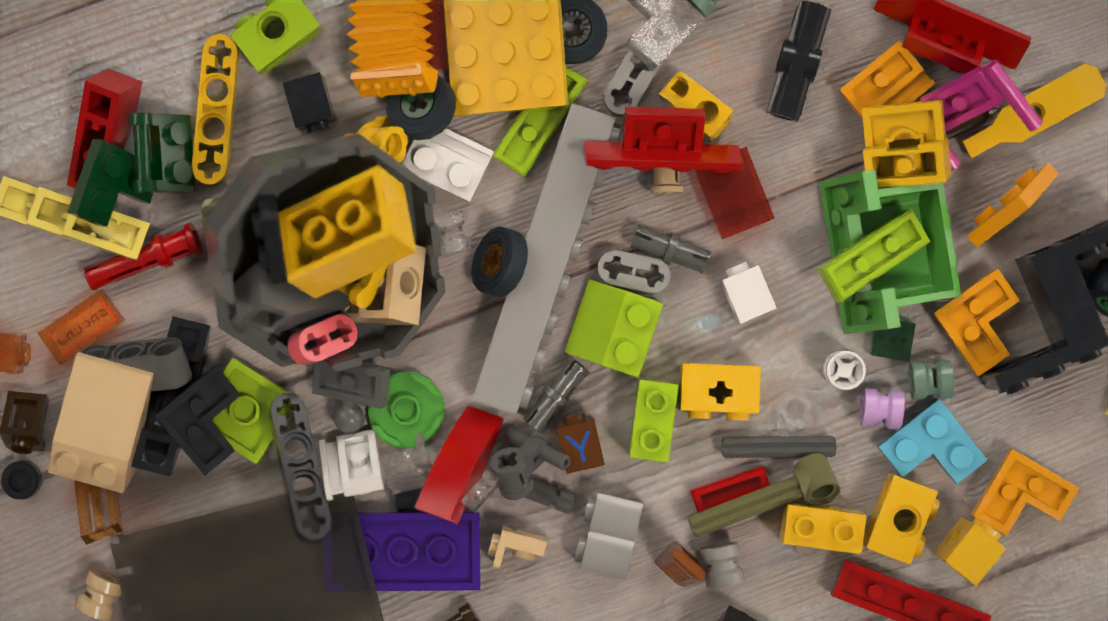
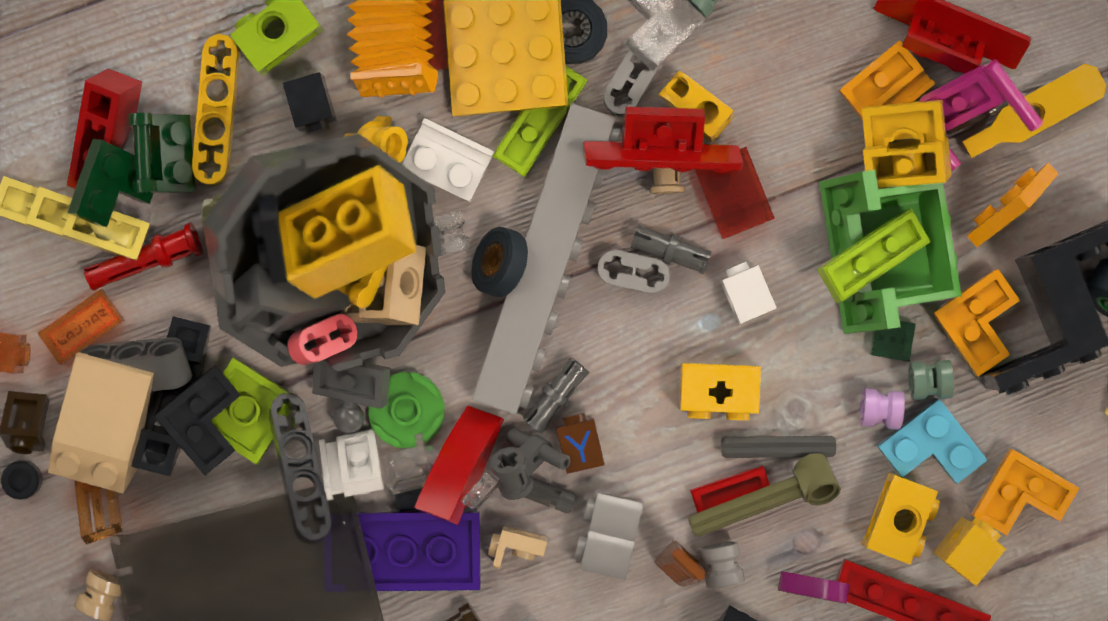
(421, 123): black bush -> none
(614, 328): lime slope -> none
(653, 420): lime brick -> none
(798, 60): black piece -> none
(813, 587): none -> magenta beam
(822, 527): yellow brick -> none
(849, 372): white wheel -> none

